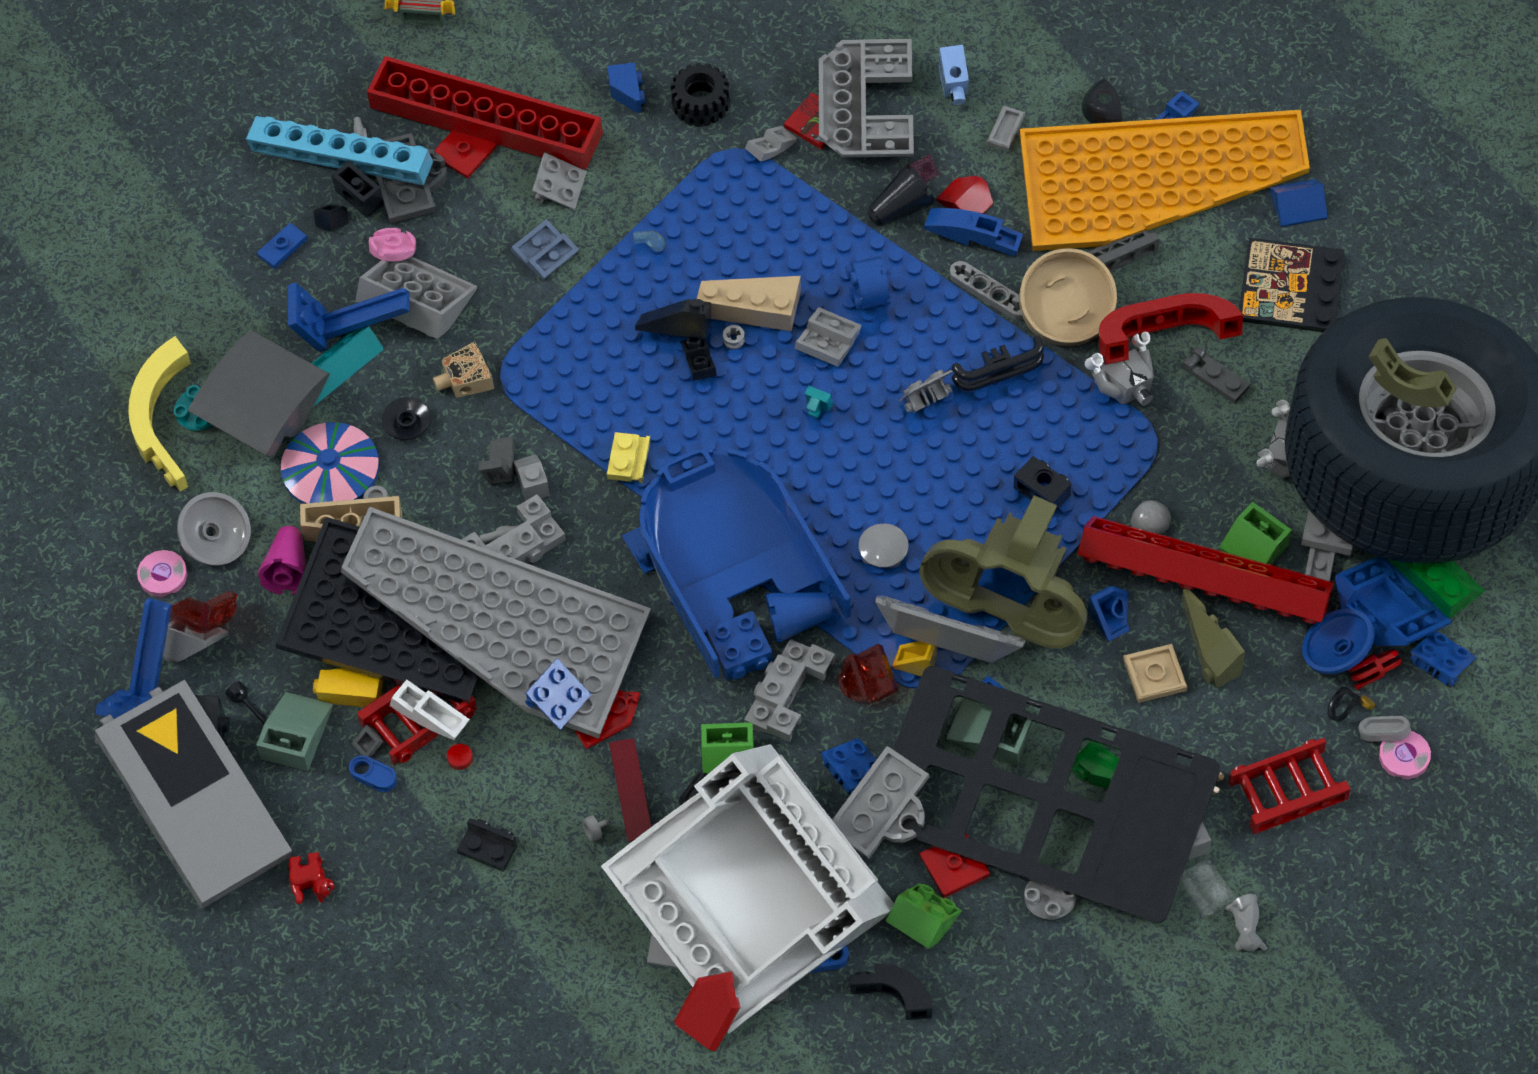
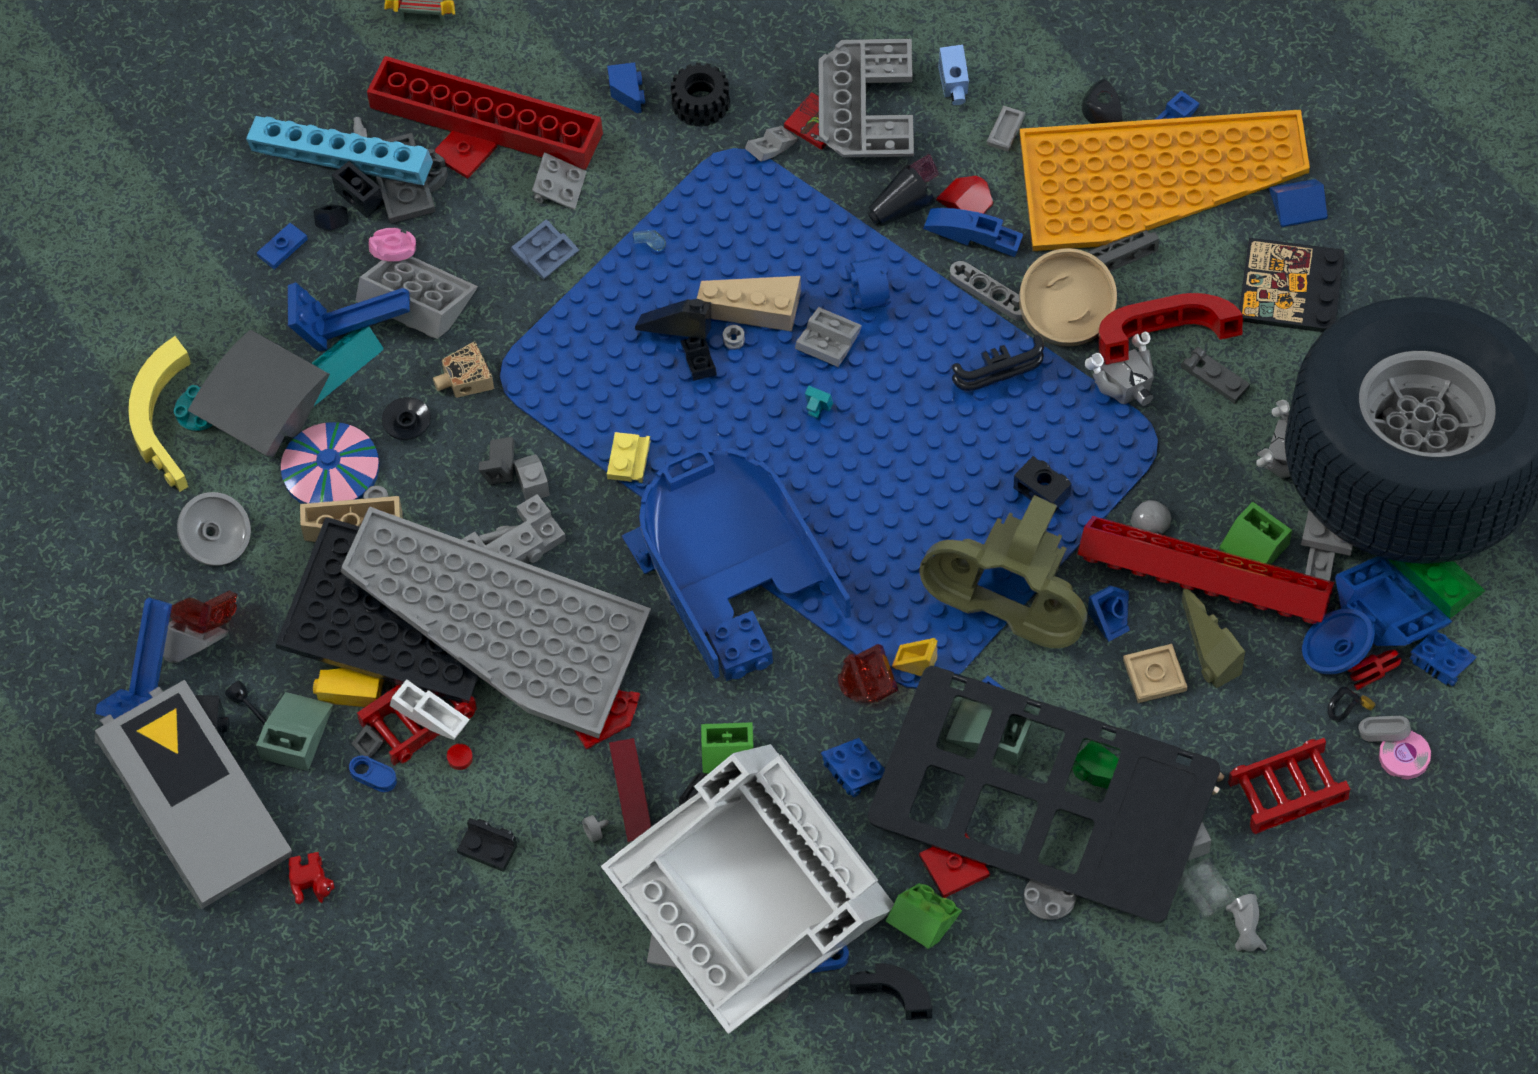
(162, 573): bright pink tile -> none
(284, 561): dark pink cone -> none
(557, 694): hinge -> none
(709, 1009): red tile -> none
(781, 685): light grey bracket -> none
(798, 612): blue cone -> none
(883, 545): light grey dish -> none
(883, 804): light grey plate -> none
(934, 388): light grey hinge -> none
(947, 633): light grey slope -> none
(1407, 383): olive arch -> none

